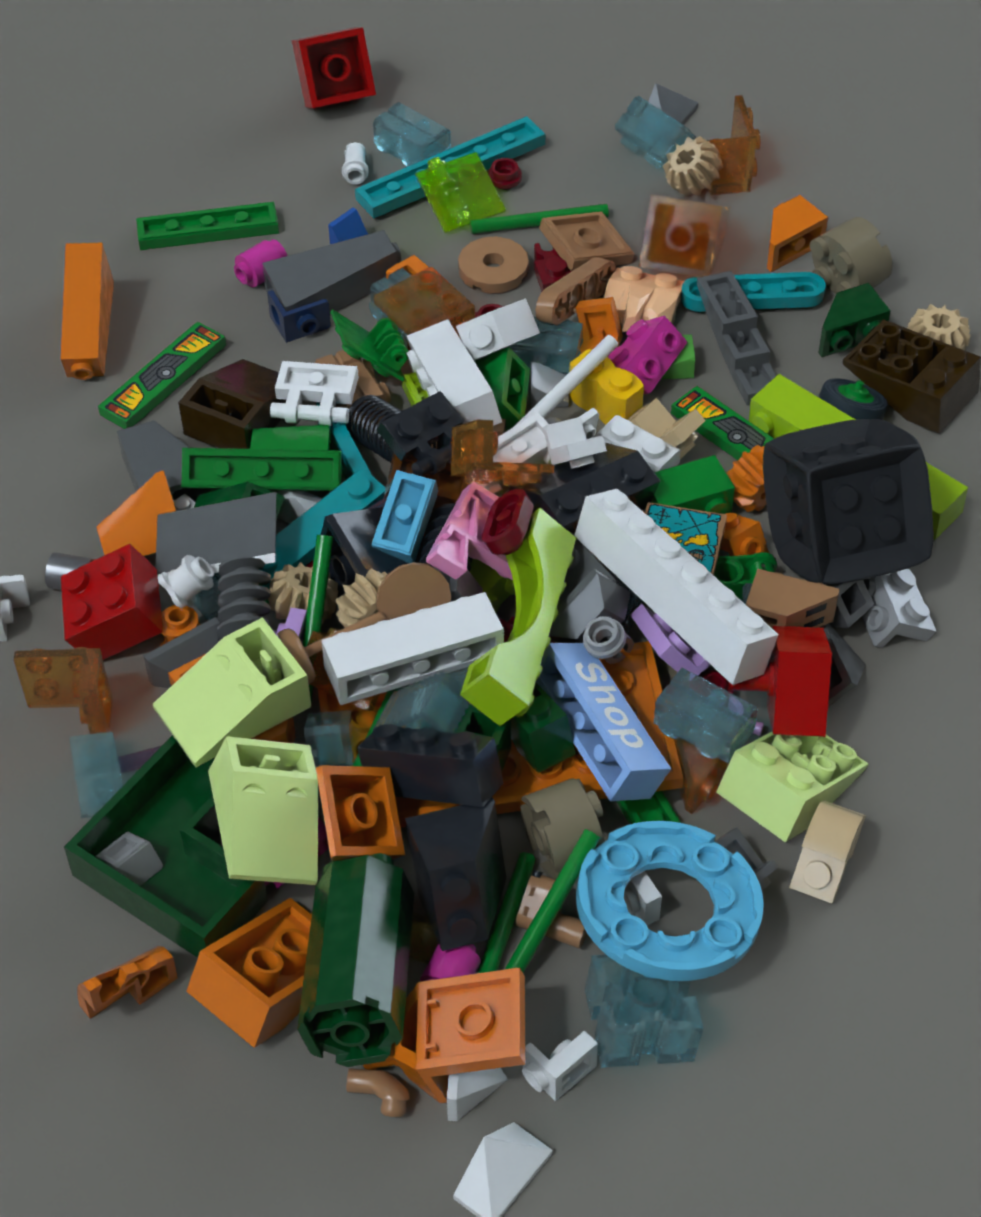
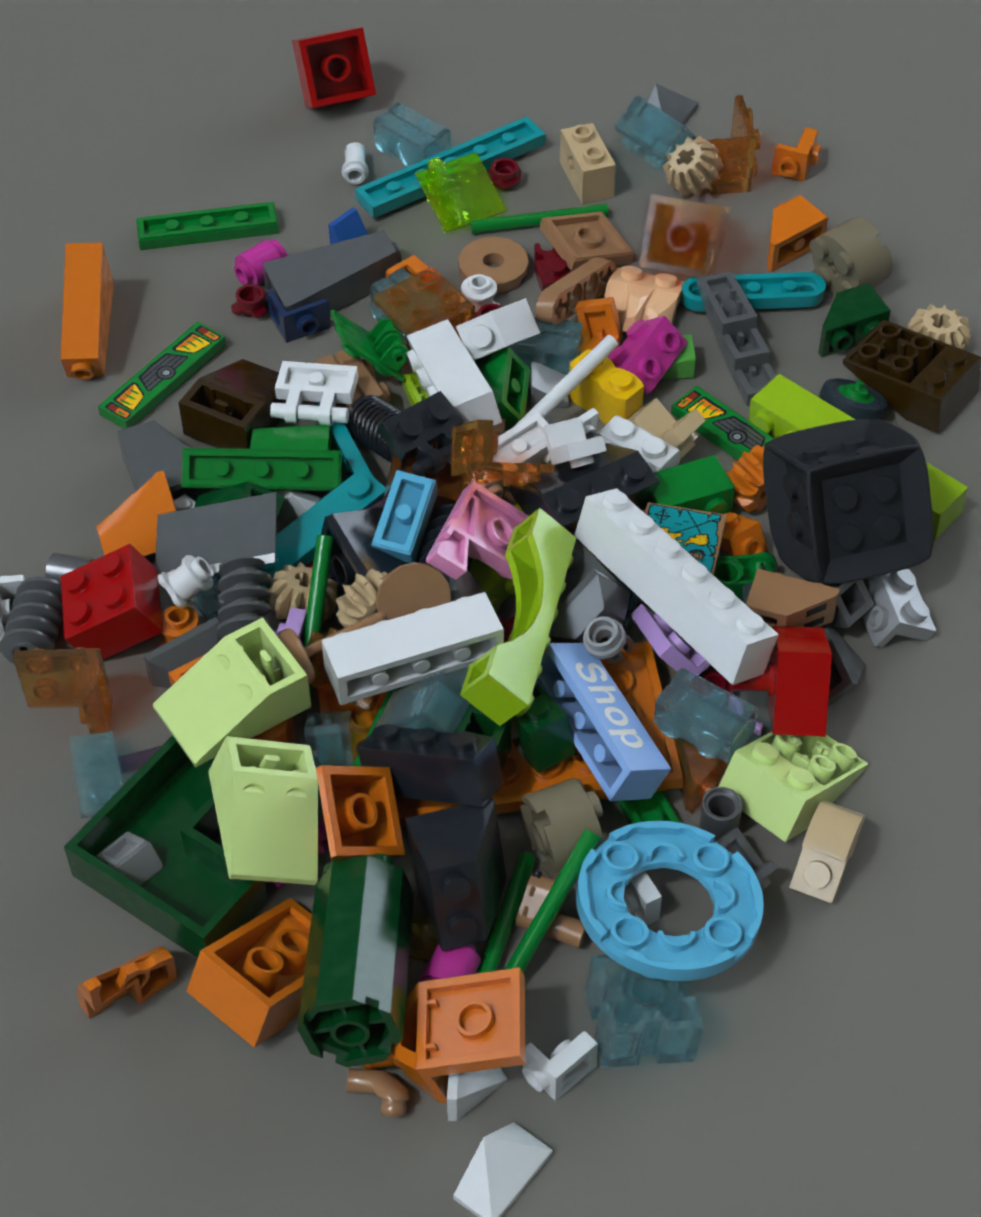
(33, 617): none -> dark grey piece
(250, 301): none -> dark red plate
(479, 290): none -> white brick
(507, 522): dark red plate -> none
(587, 163): none -> tan brick
(722, 802): none -> flat silver beam
(796, 161): none -> orange bracket

